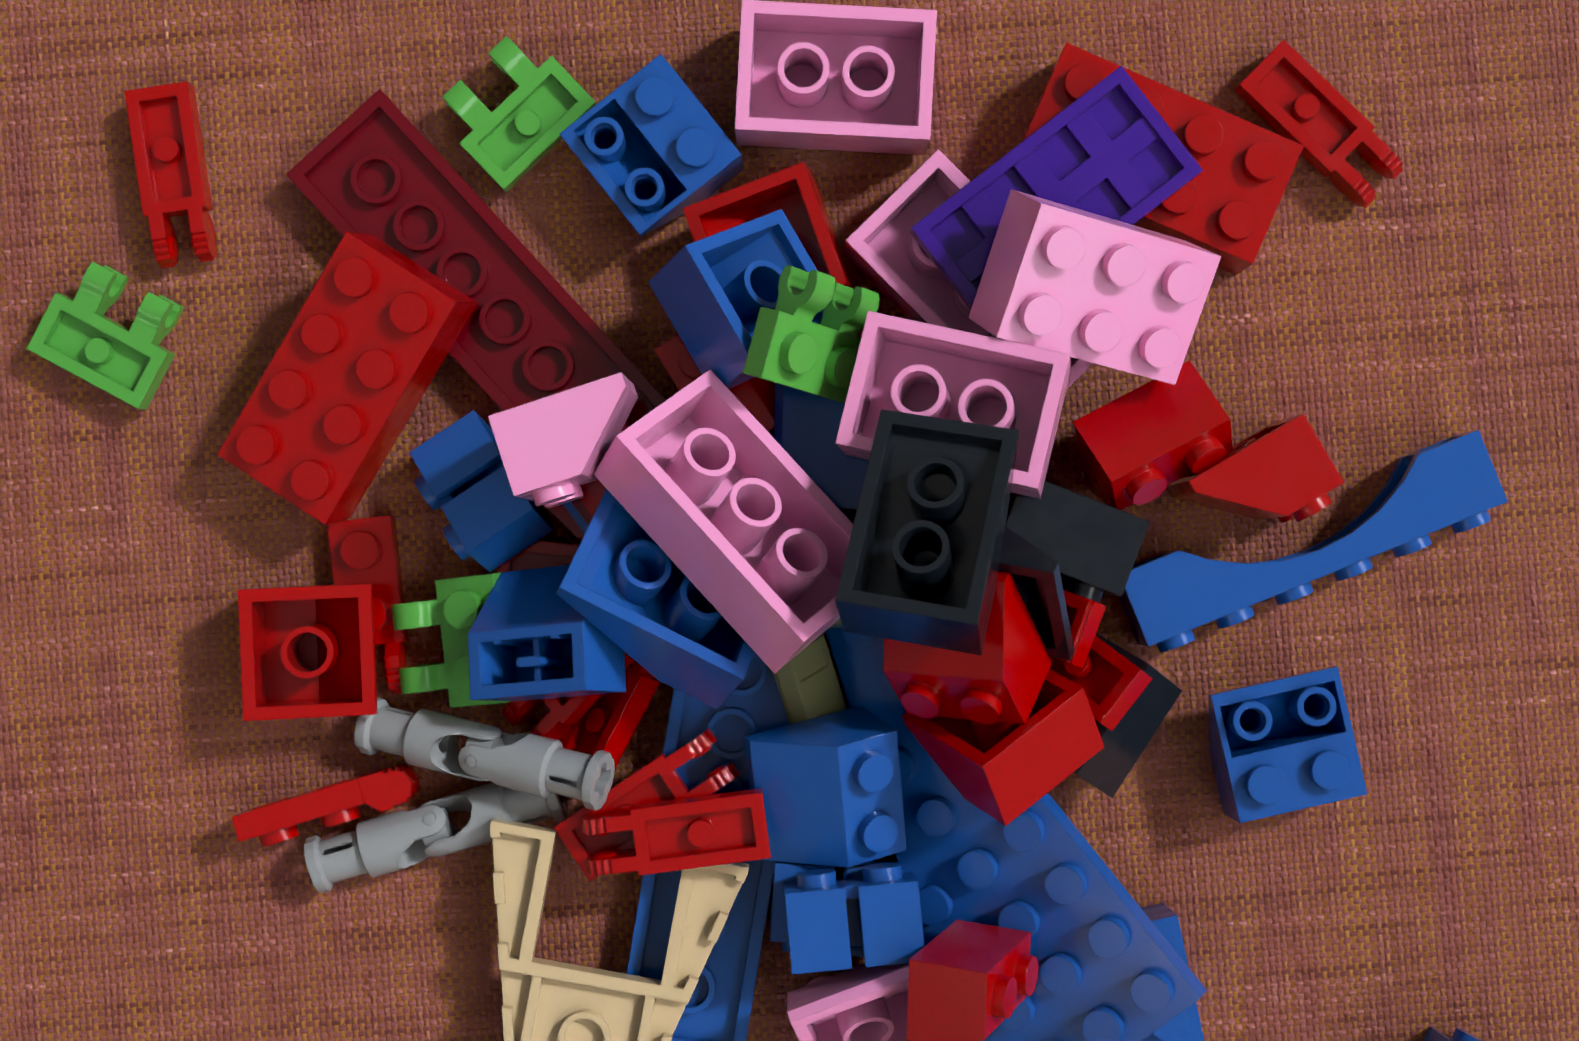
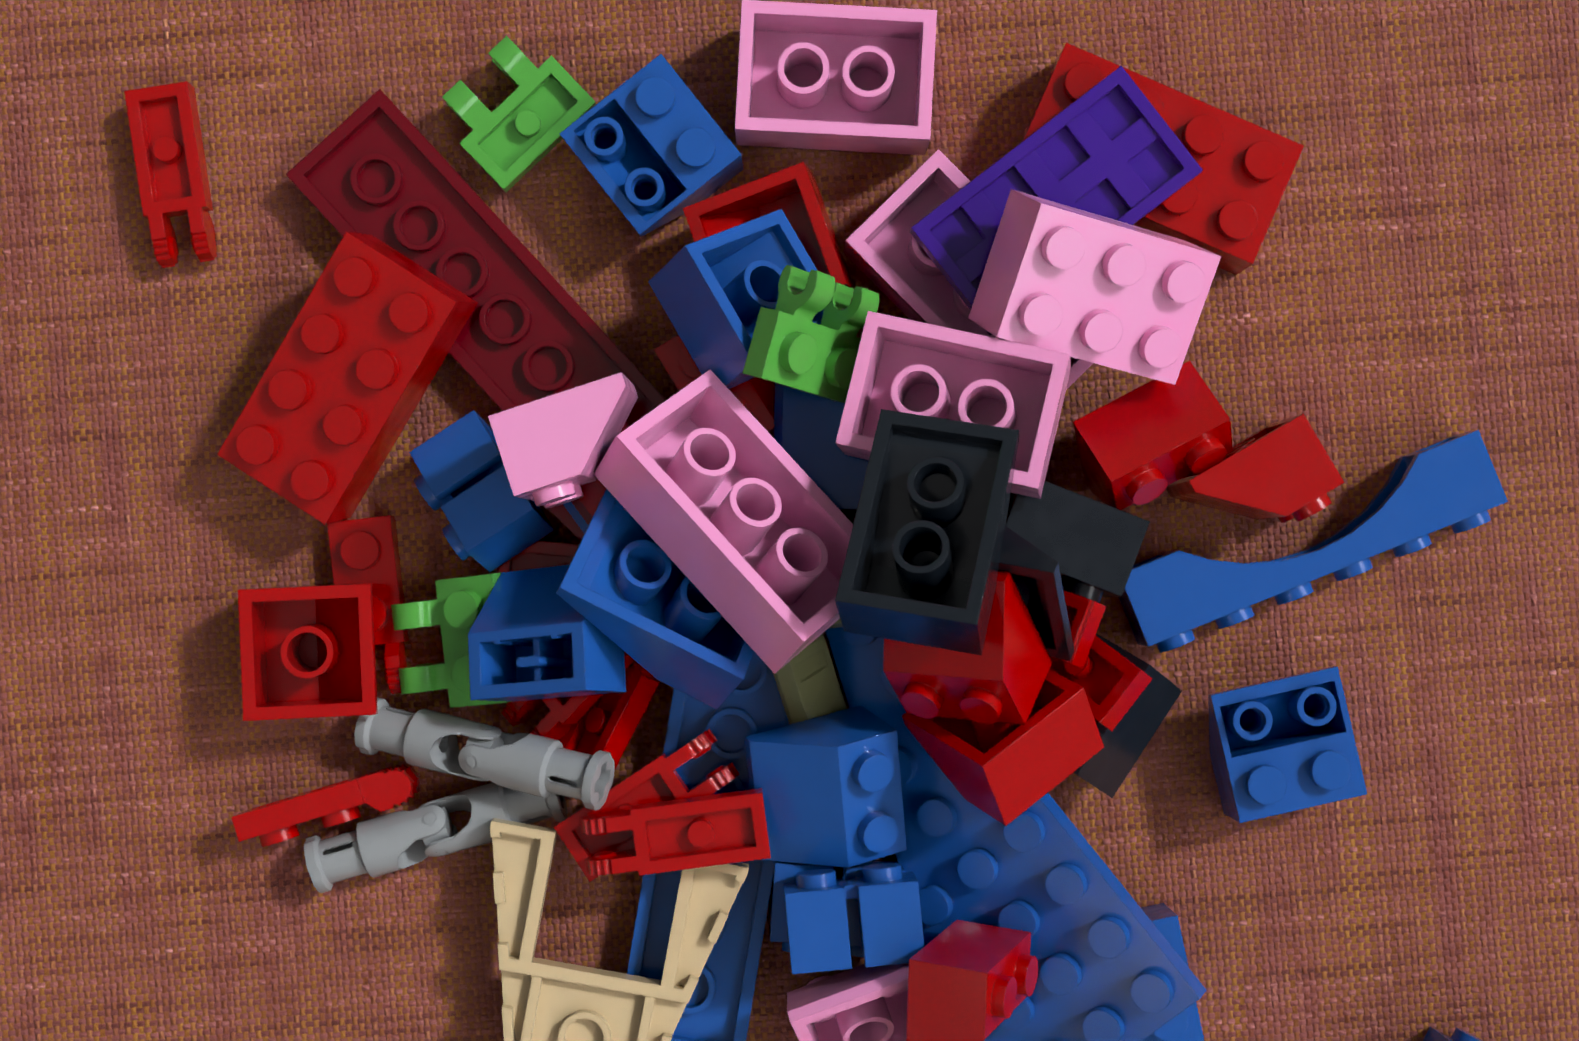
(102, 350): bright green plate -> none
(1314, 114): red hinge -> none

